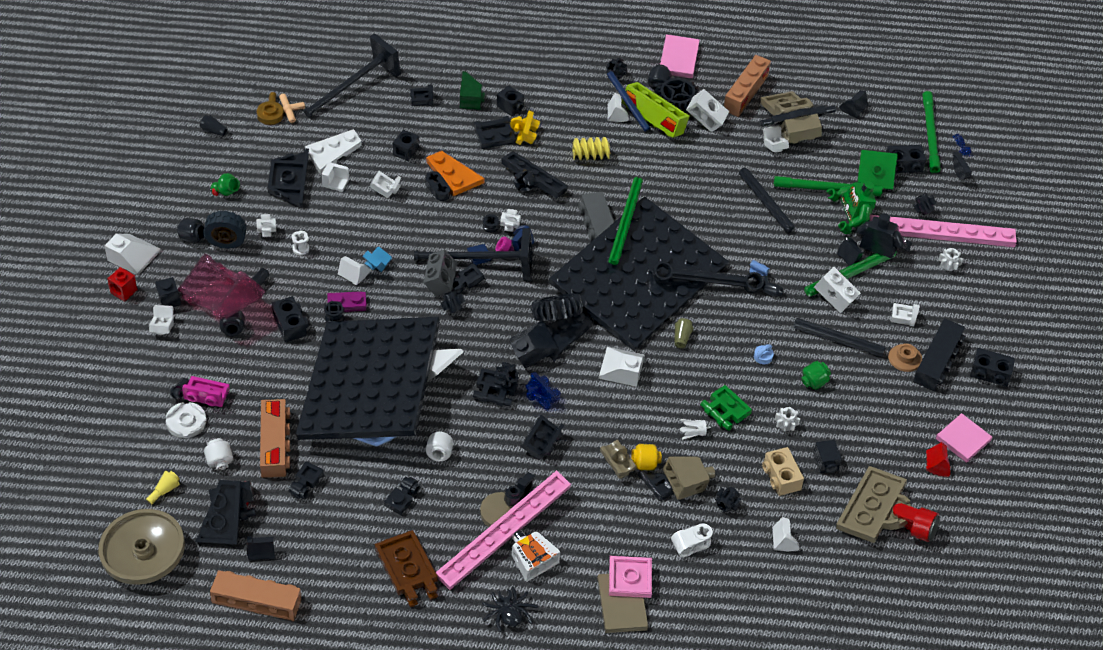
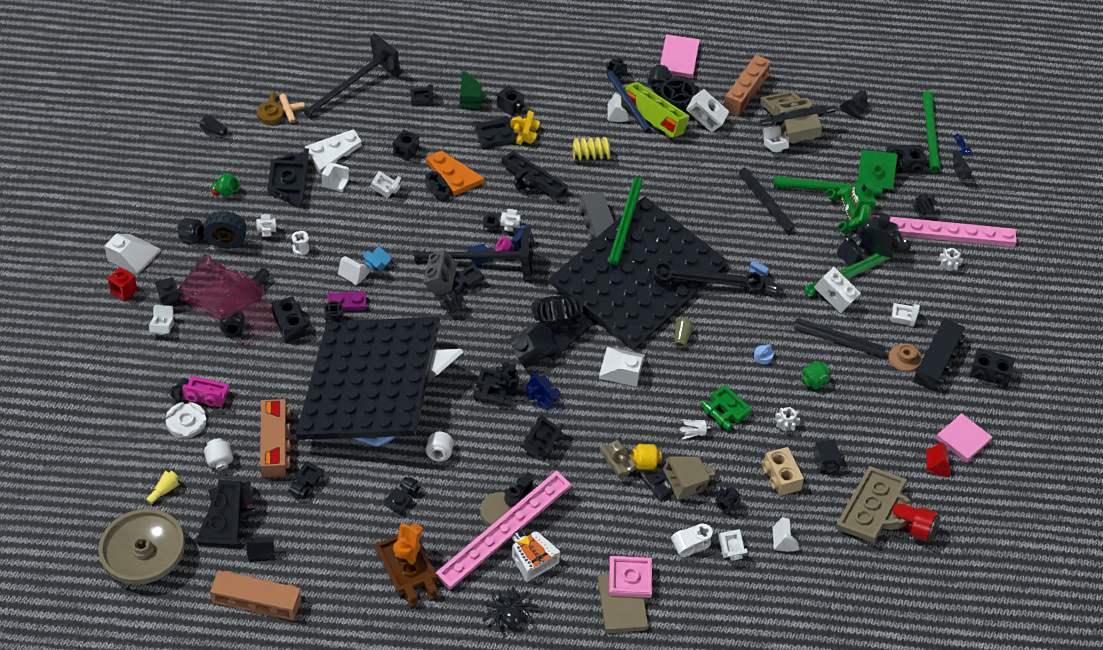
(408, 542): none -> orange hips
(732, 545): none -> white bracket

